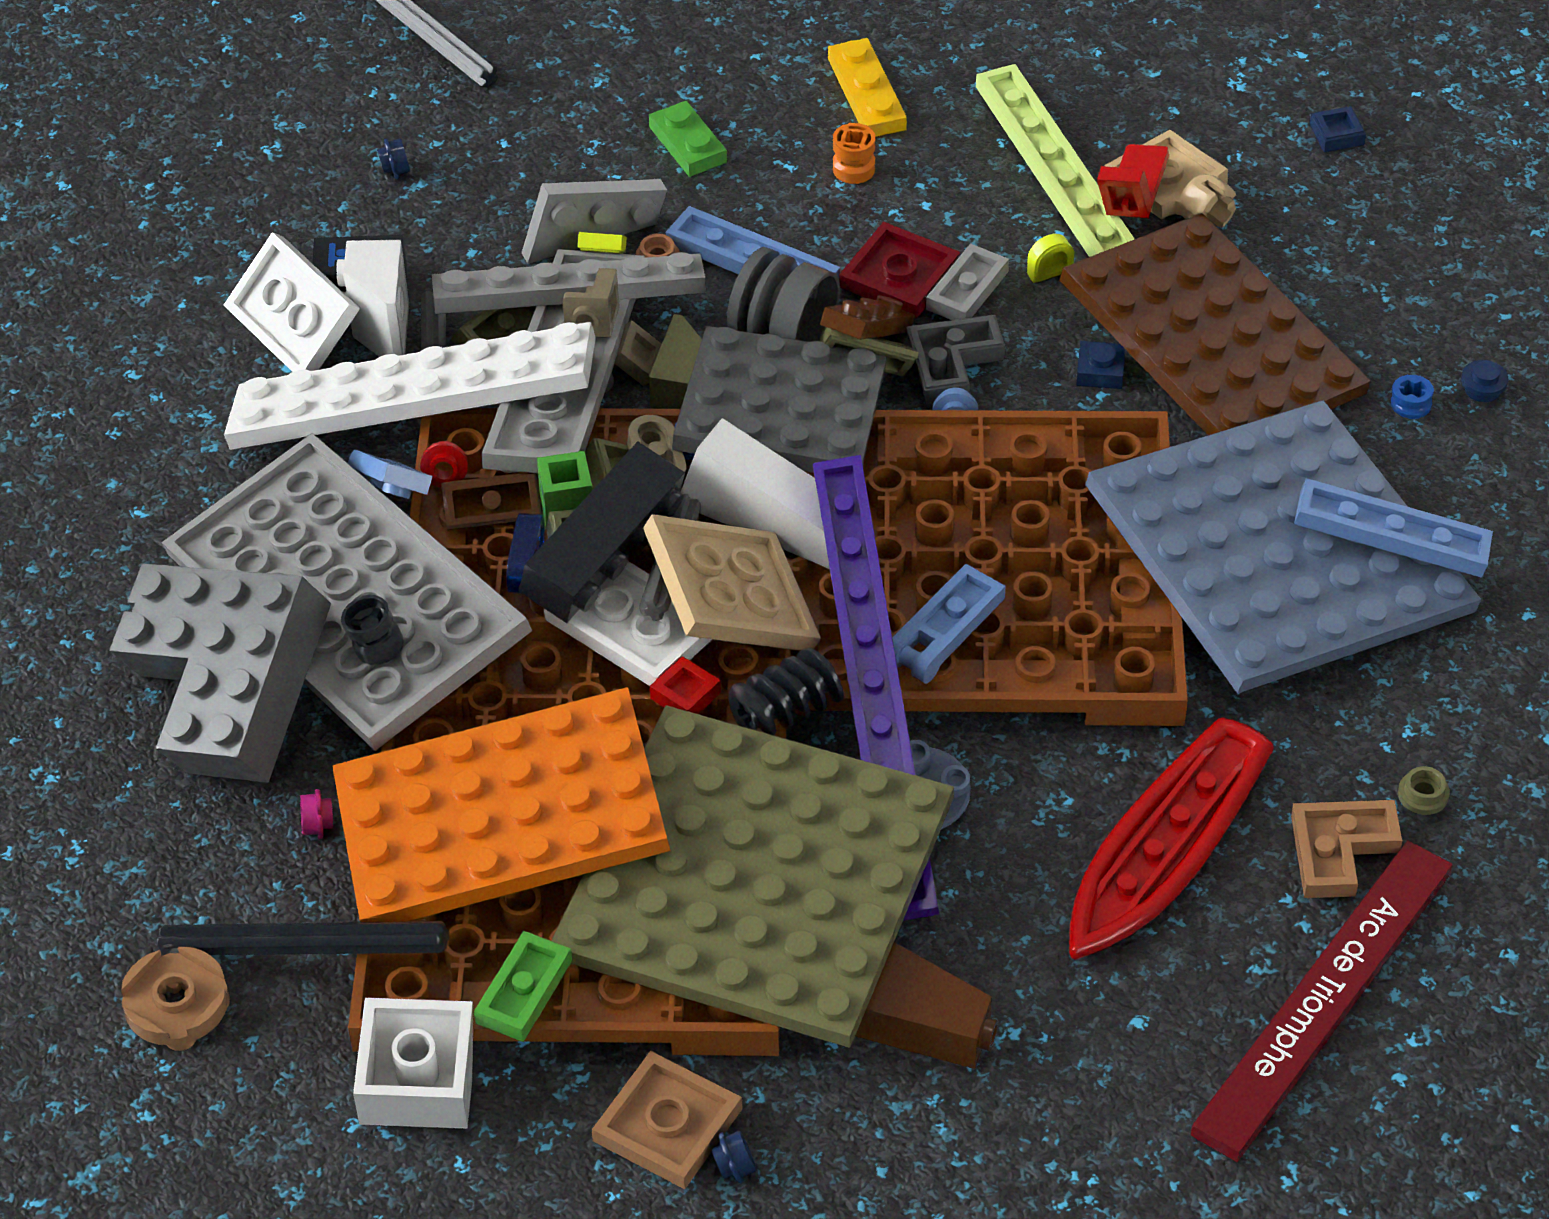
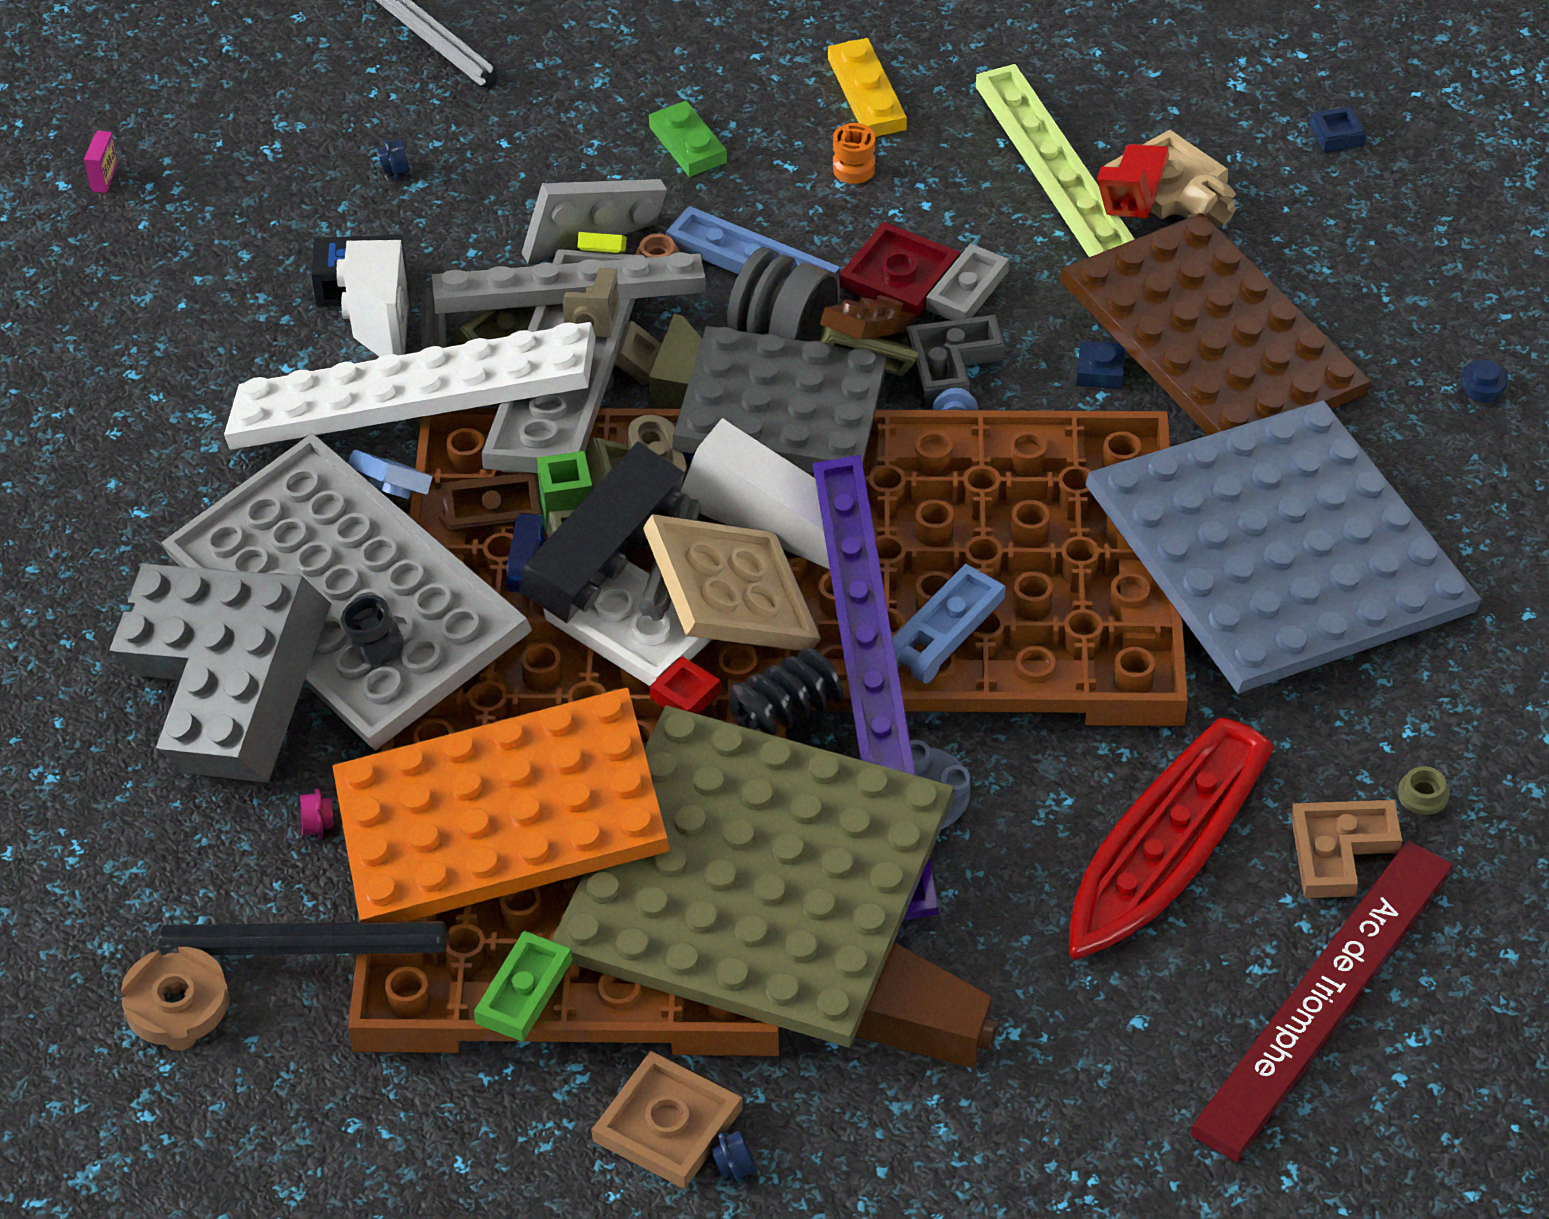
(101, 161): none -> dark pink tile
(291, 305): white plate -> none
(415, 1063): white slope -> none
(444, 452): red plate -> none
(1049, 257): neon yellow tile -> none
(1393, 527): medium blue plate -> none
(1410, 405): blue bush -> none

